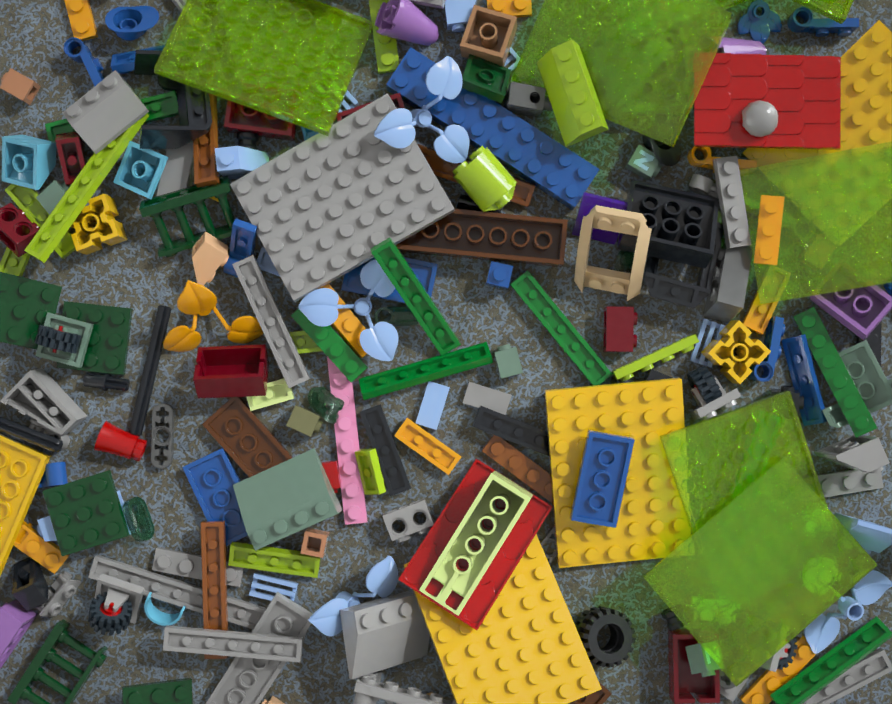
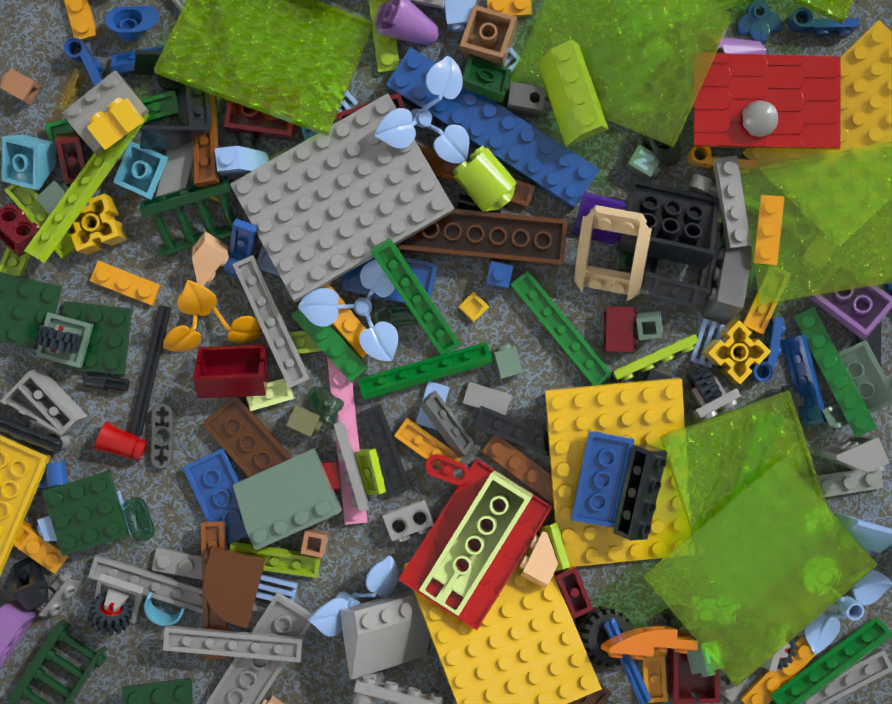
(69, 90): none -> clear yellow slope
(115, 123): none -> yellow brick
(125, 283): none -> light orange plate
(231, 583): none -> reddish brown brick
(347, 456): none -> light grey plate
(446, 424): none -> dark grey plate
(447, 469): none -> red plate
(473, 306): none -> yellow tile
(541, 563): none -> light nougat slope
(557, 544): none -> lime plate
(573, 591): none -> dark red brick
(629, 666): none -> blue axle
(640, 492): none -> black brick
(645, 640): none -> orange slope
(649, 324): none -> sand green brick
(655, 676): none -> light orange plate

